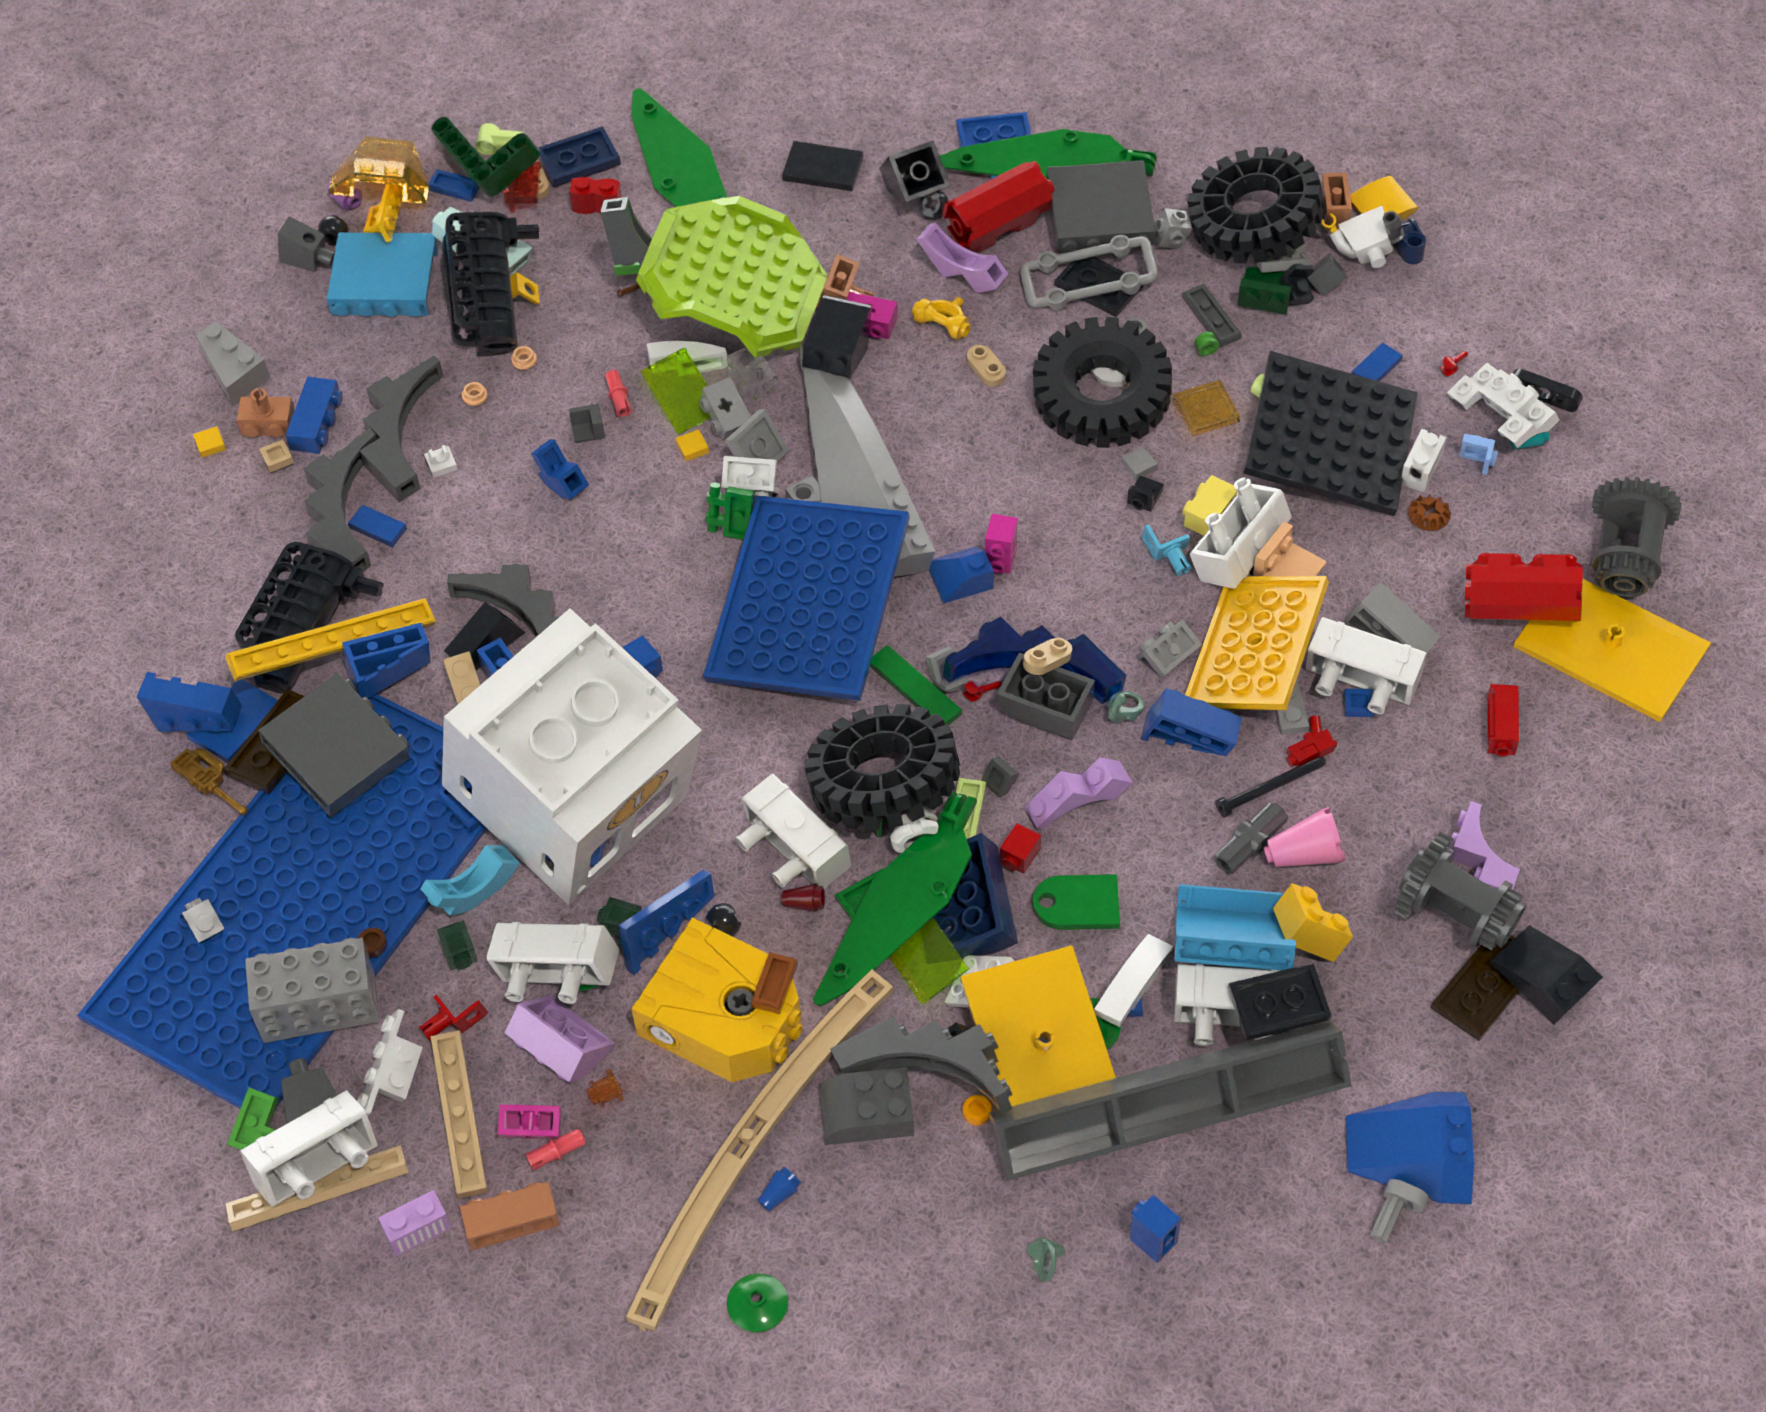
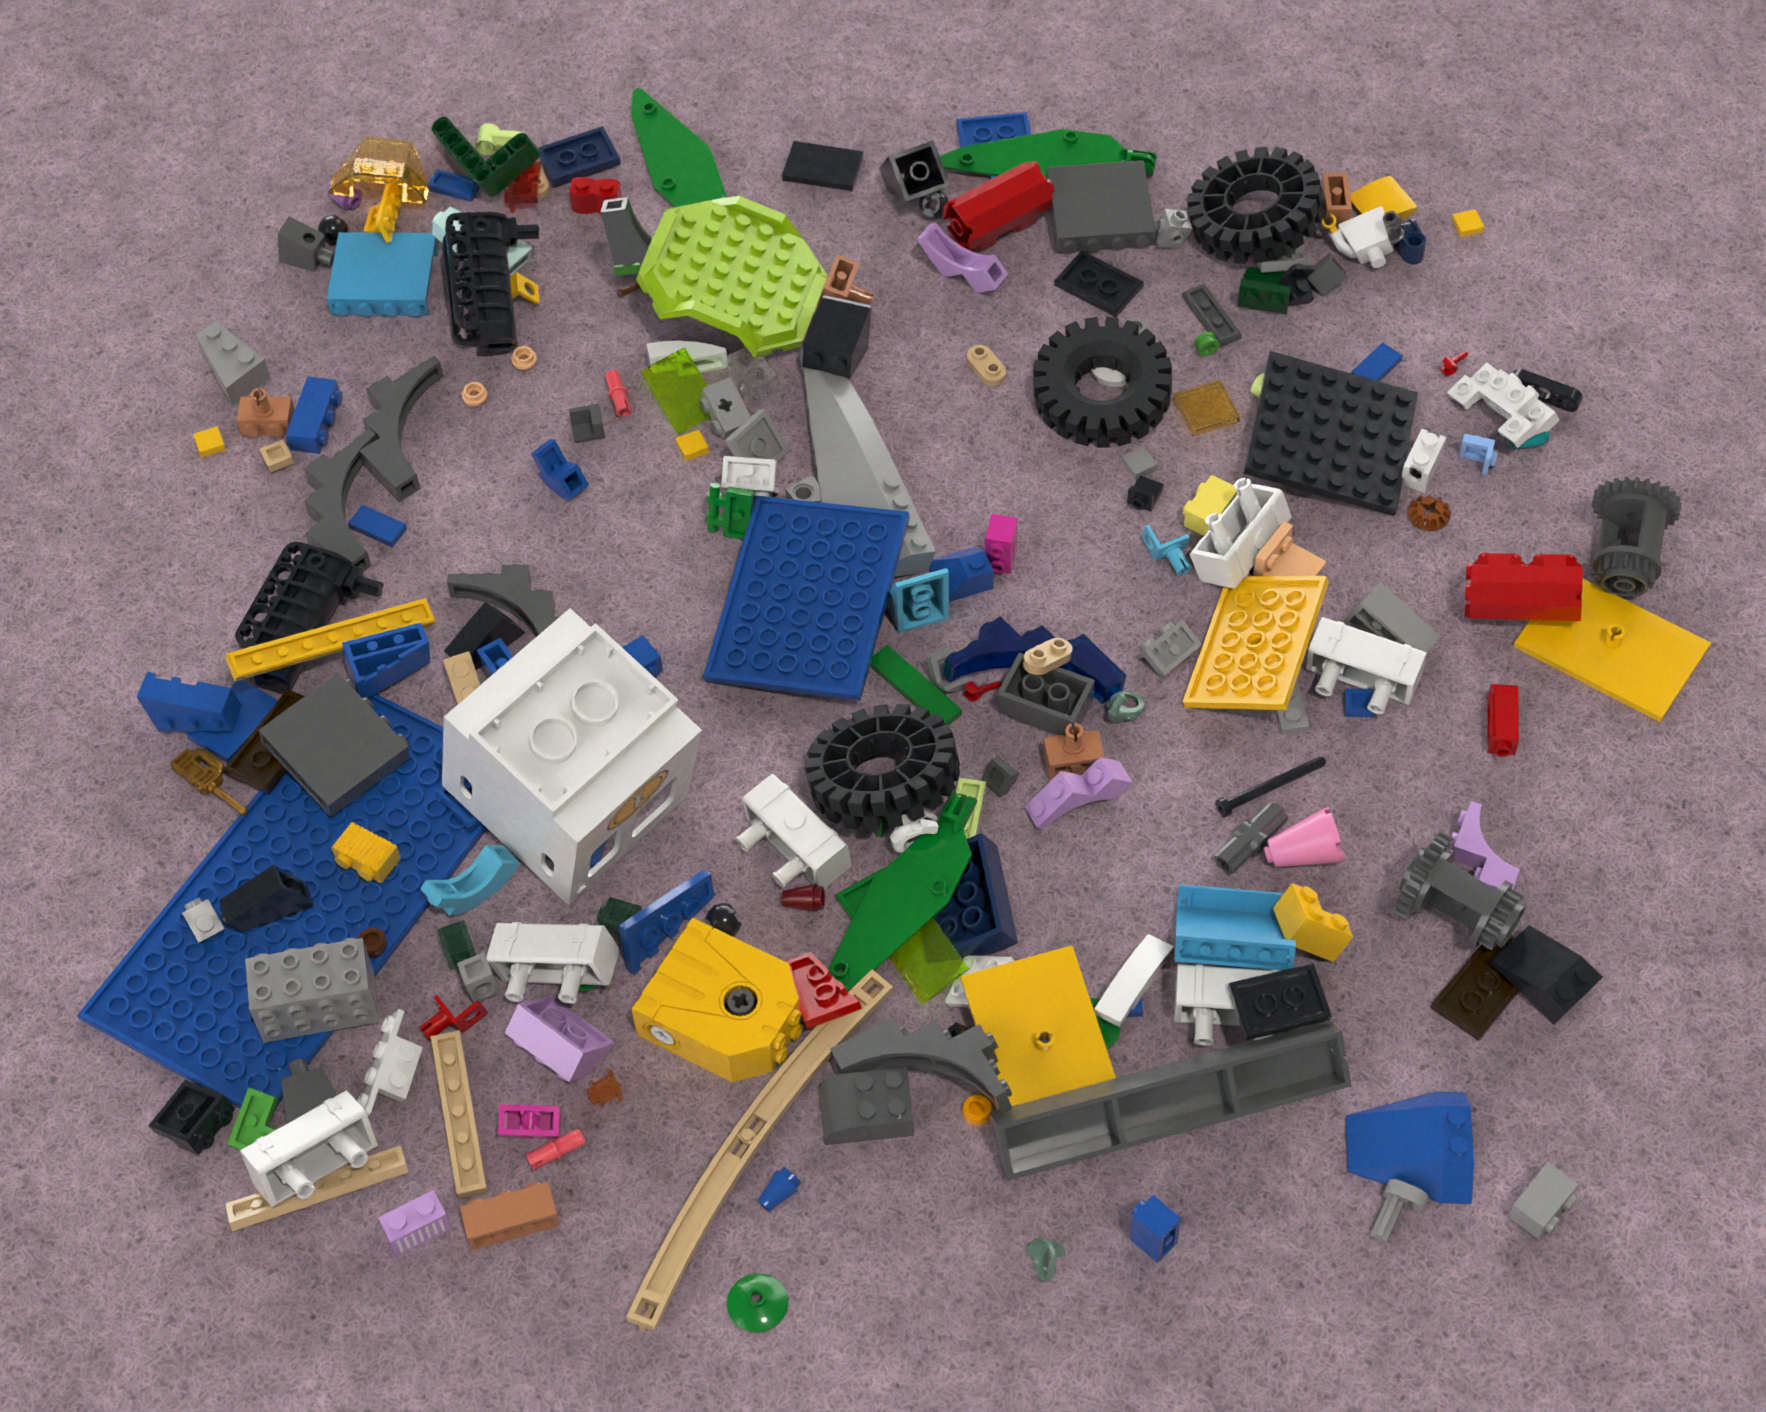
(193, 1117): none -> black plate
(265, 899): none -> black slope
(366, 853): none -> yellow brick
(440, 461): white tile -> none
(479, 977): none -> light grey brick
(774, 983): dark orange tile -> none
(819, 993): none -> wing
(882, 314): dark pink brick -> none
(920, 600): none -> medium azure slope
(930, 311): yellow piece -> none
(1020, 848): red brick -> none
(1072, 751): none -> nougat brick
(1079, 902): green tile -> none
(1119, 246): light grey bar -> none
(1192, 723): blue wedge -> none
(1315, 744): red piece -> none
(1467, 223): none -> yellow tile
(1543, 1201): none -> light grey brick

